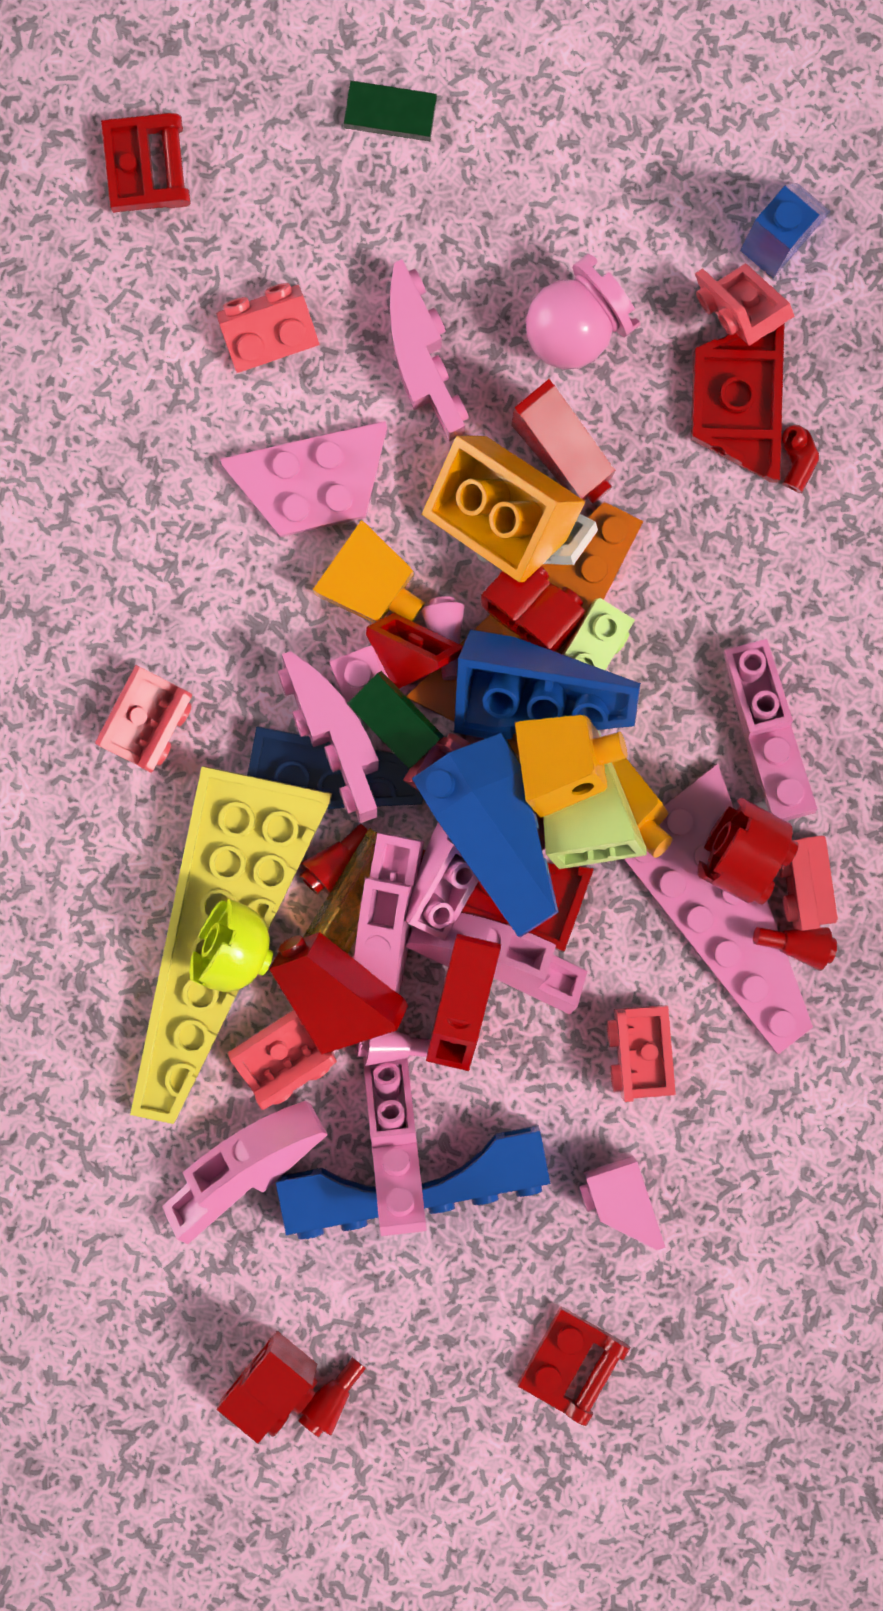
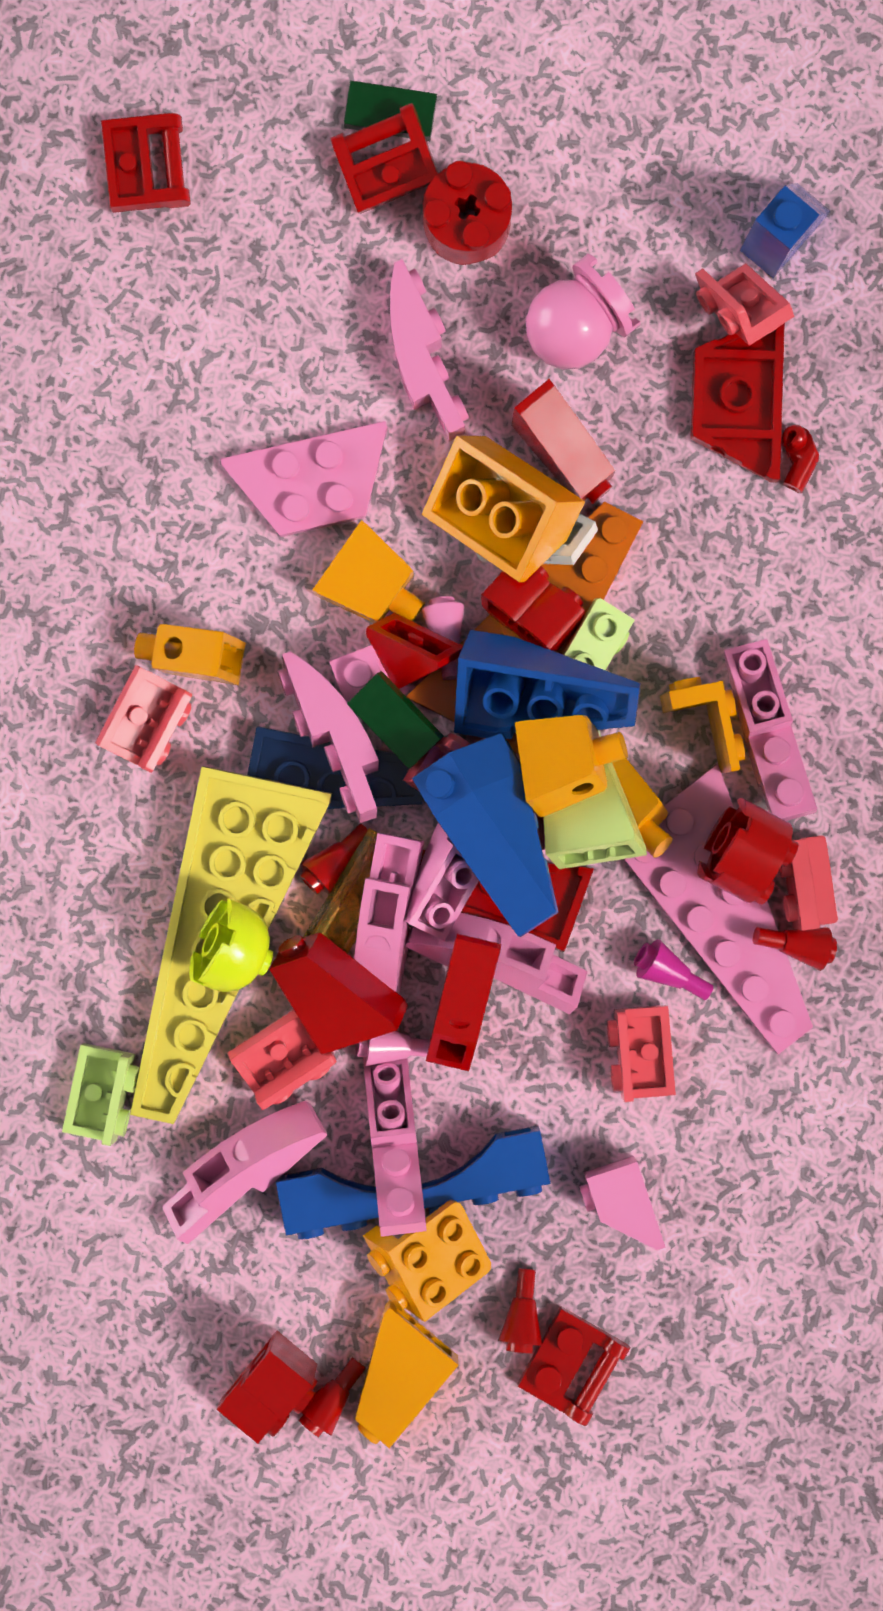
(100, 1094): none -> yellowish green bracket
(192, 653): none -> light orange torso
(267, 327): coral bracket -> none
(388, 173): none -> red plate
(401, 1376): none -> light orange slope
(432, 1265): none -> light orange bracket
(455, 191): none -> red brick
(521, 1324): none -> red cone
(662, 966): none -> dark pink cone
(720, 707): none -> light orange bracket

